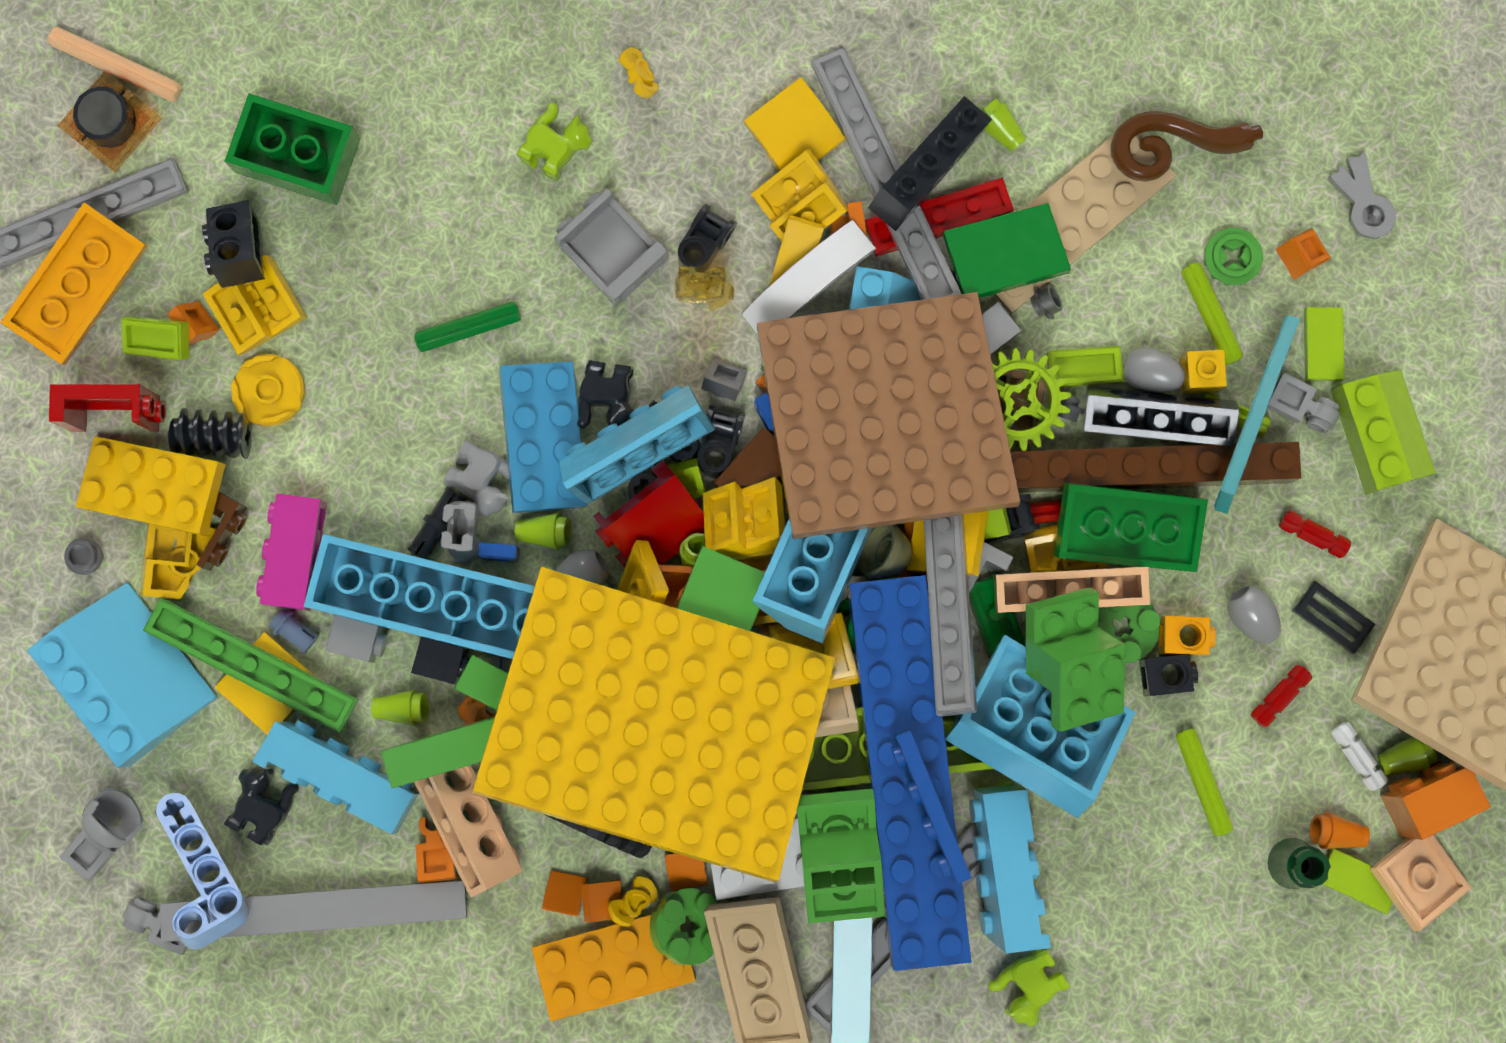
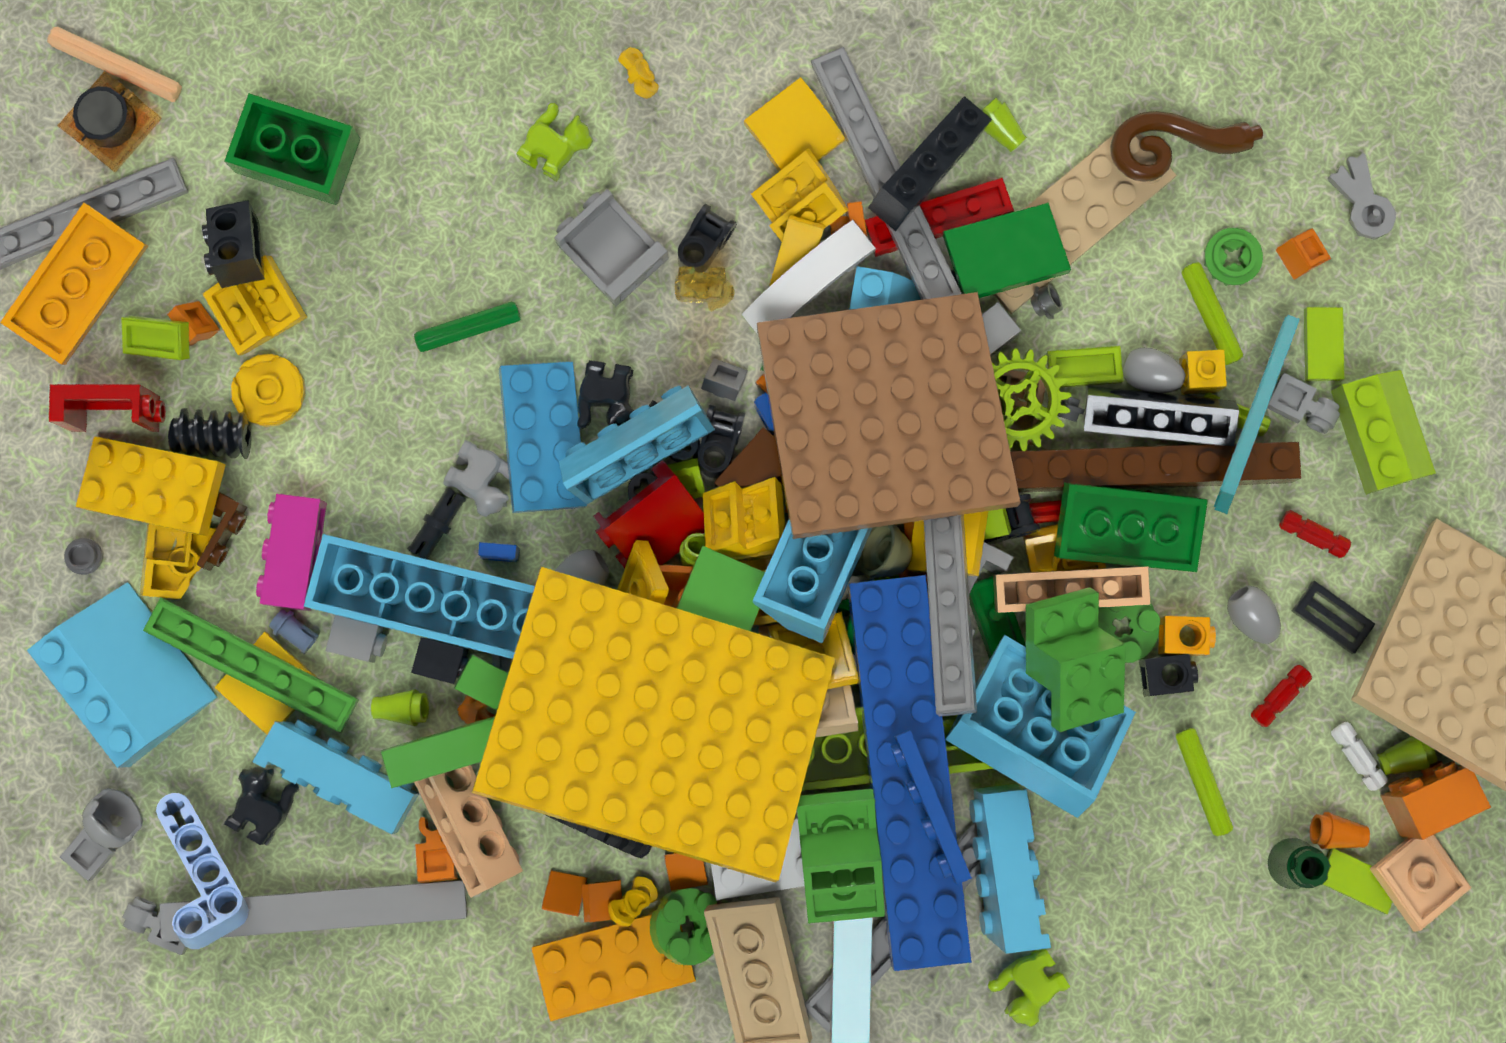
(461, 530): light grey animal -> none
(546, 530): lime cone -> none

